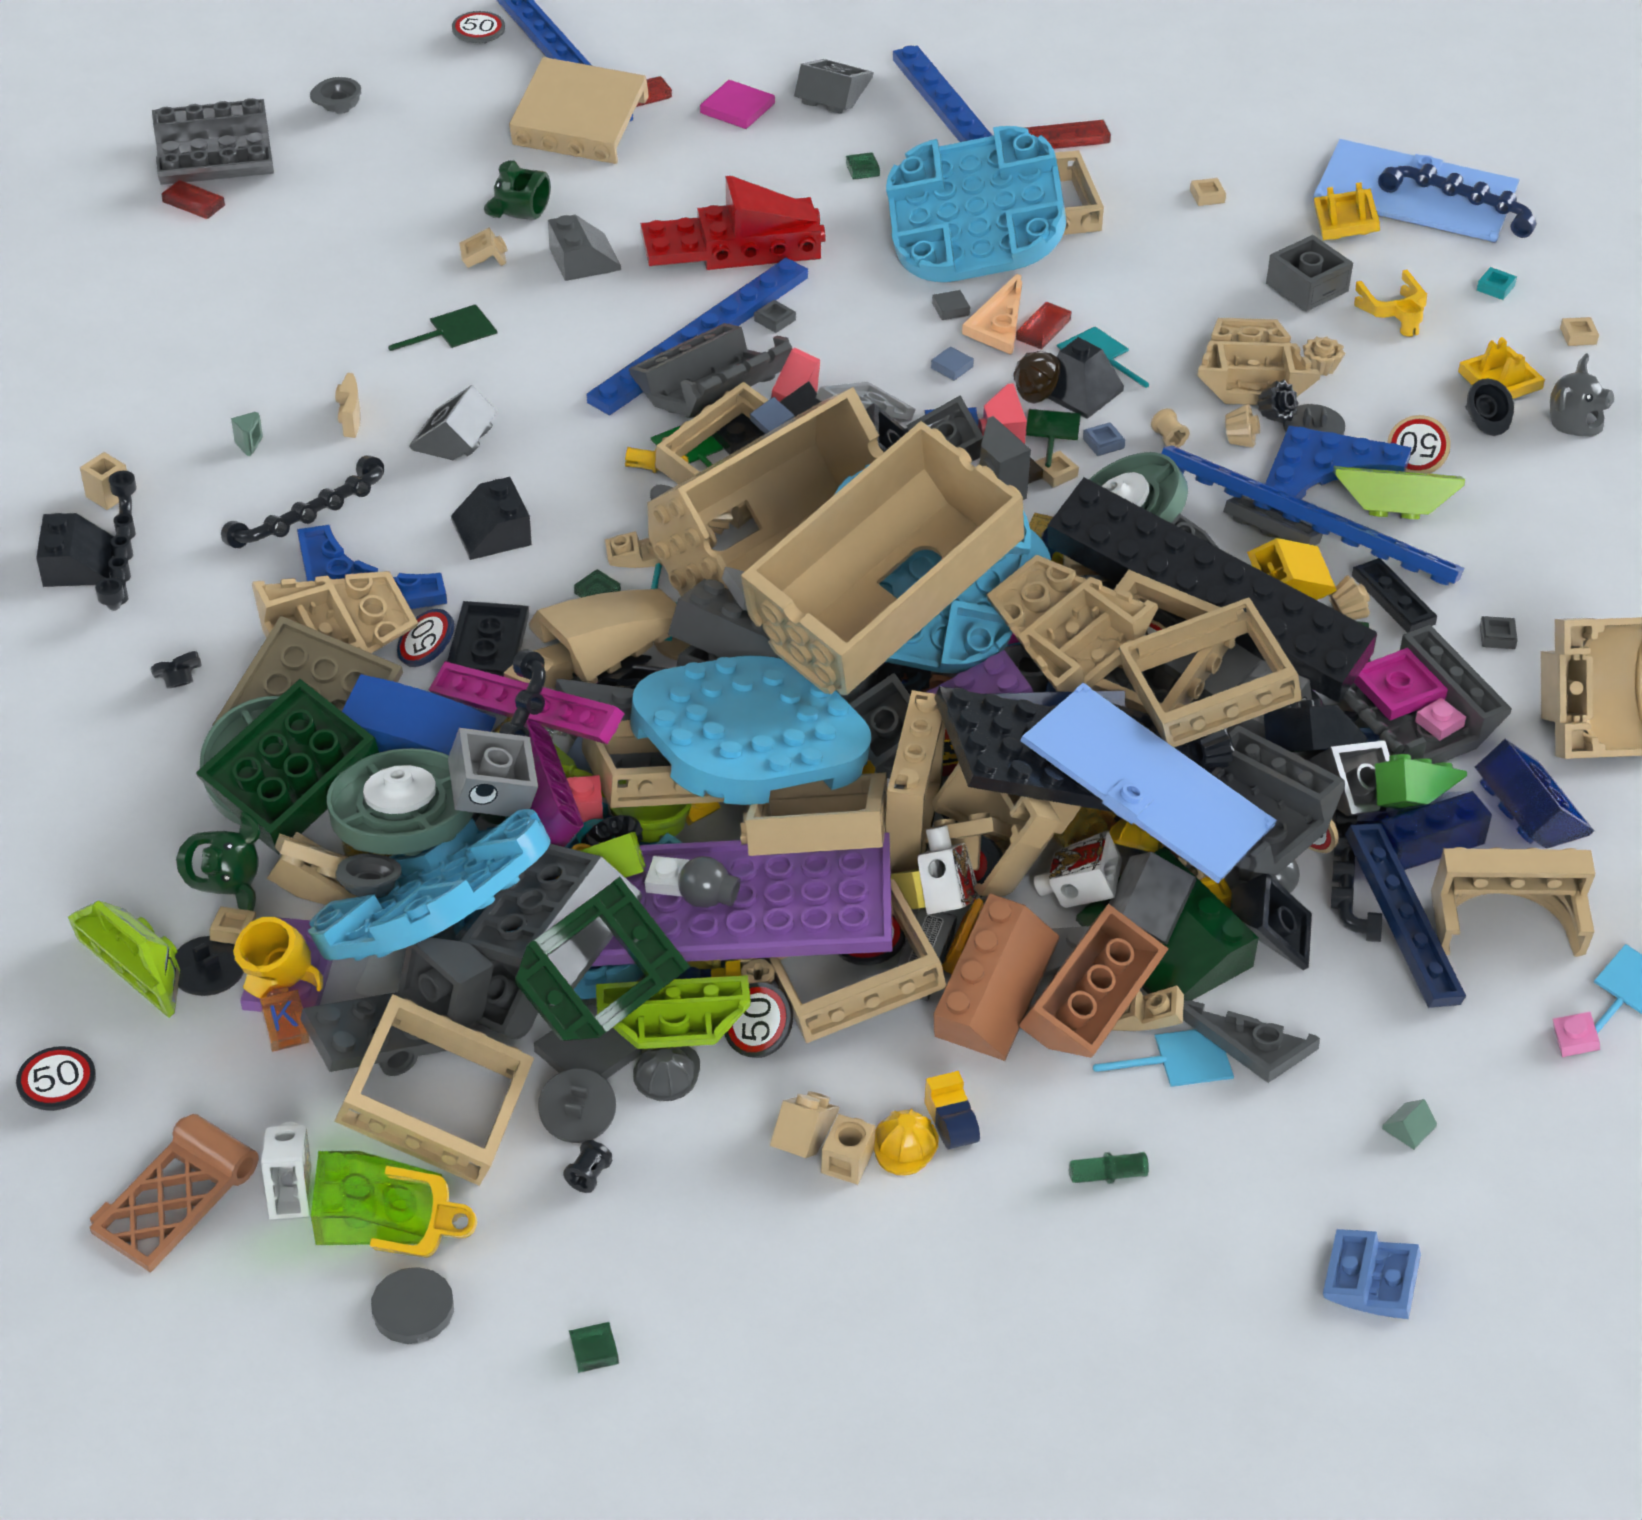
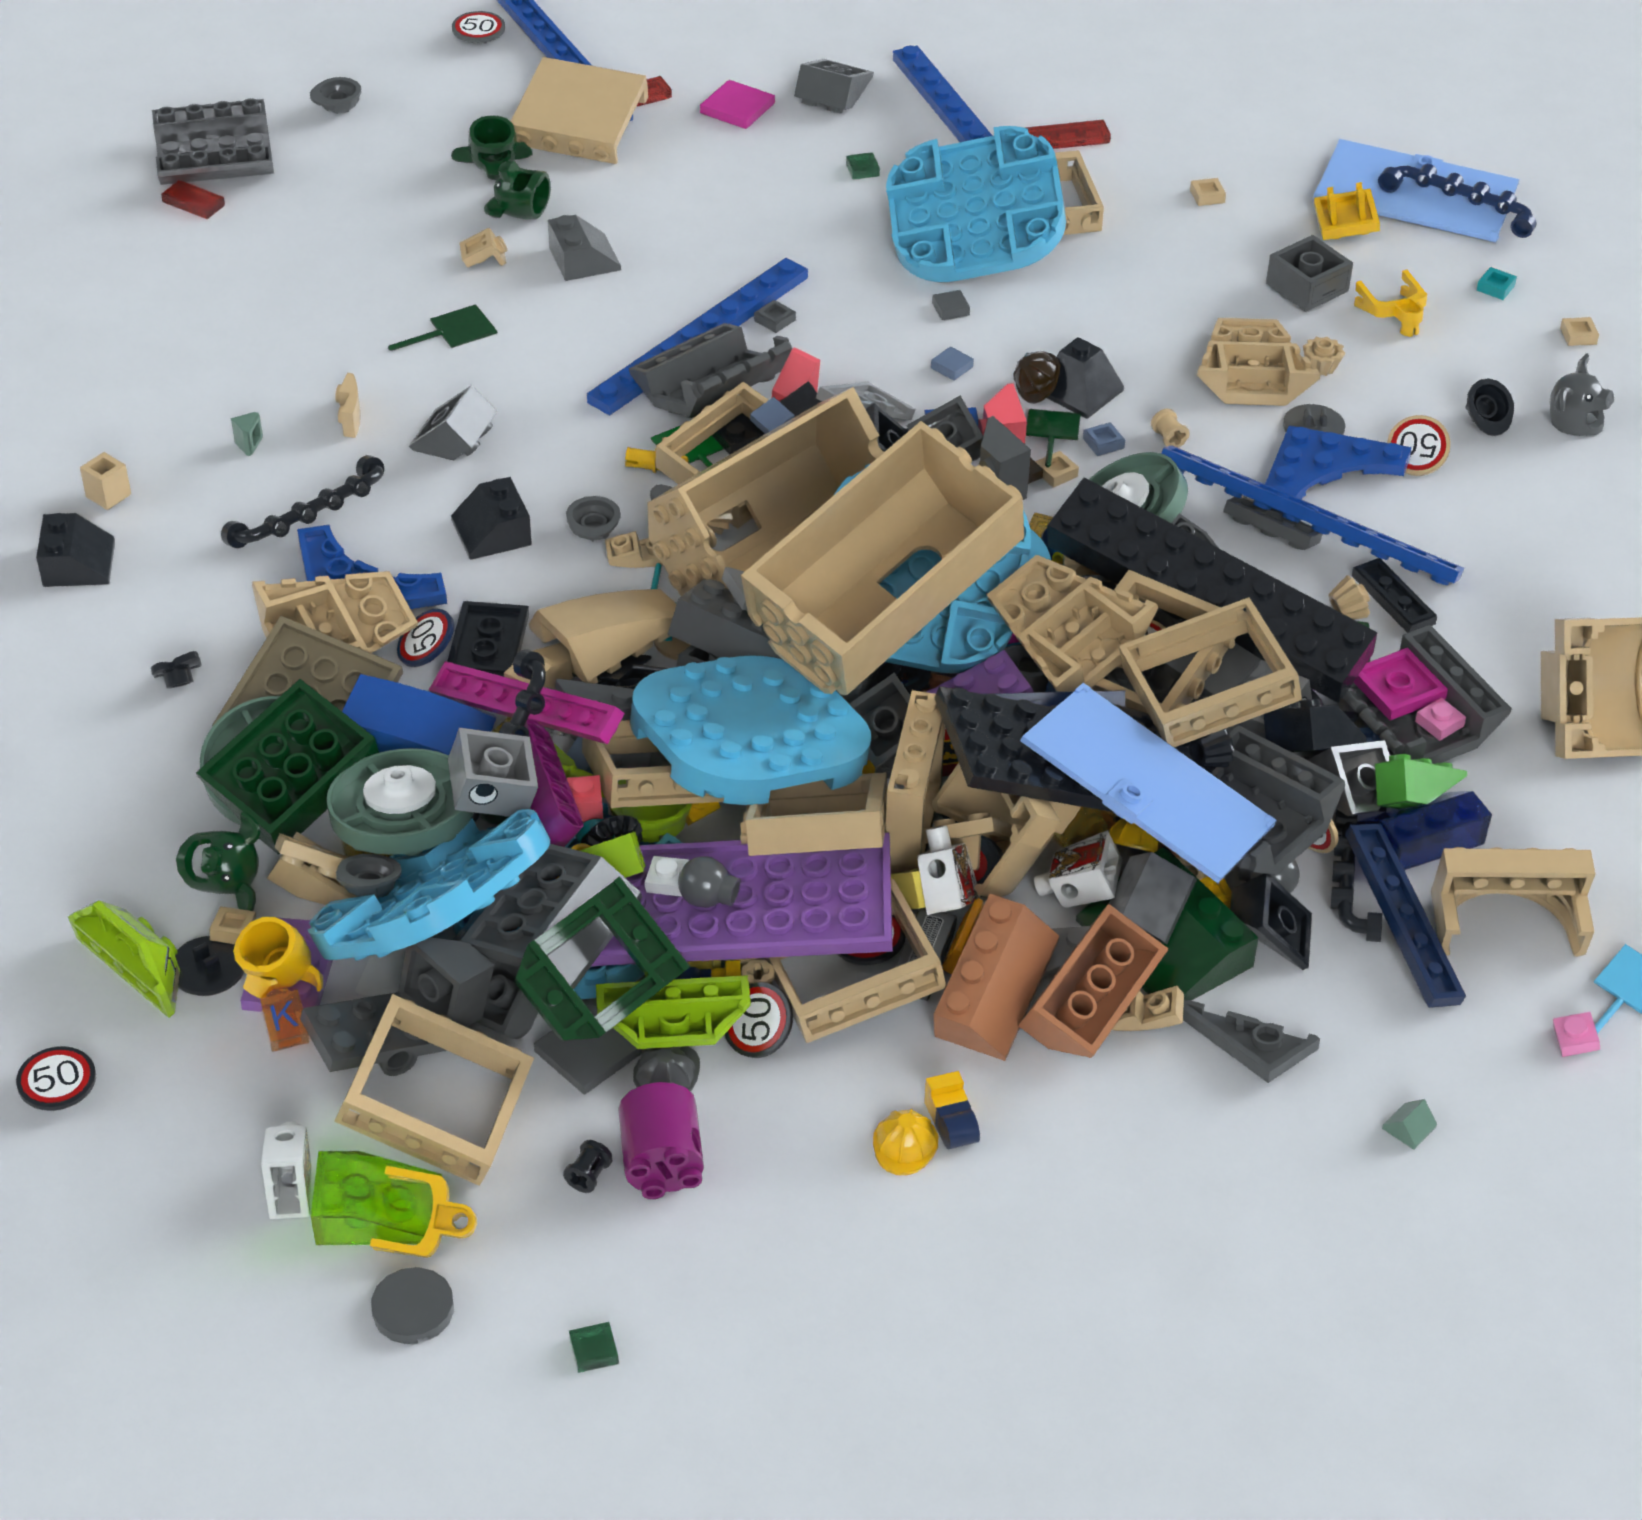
(113, 590): black bar -> none
(200, 1147): nougat piece -> none
(490, 144): none -> dark green piece
(577, 1105): dark grey piece -> none
(593, 517): none -> dark grey piece
(596, 583): clear green tile -> none
(660, 1139): none -> magenta cylinder
(750, 220): red wedge -> none
(804, 1124): tan slope -> none
(848, 1149): tan brick -> none
(997, 319): light nougat wing -> none
(1043, 325): clear red tile -> none
(1108, 1167): clear green axle -> none
(1111, 348): teal piece -> none
(1186, 1059): medium azure piece -> none
(1242, 426): tan piece -> none
(1278, 402): black piece -> none
(1295, 565): yellow slope -> none
(1372, 1274): medium blue slope -> none
(1398, 490): lime wedge -> none
(1498, 632): dark grey tile -> none
(1505, 366): yellow plate -> none
(1531, 797): clear blue slope -> none

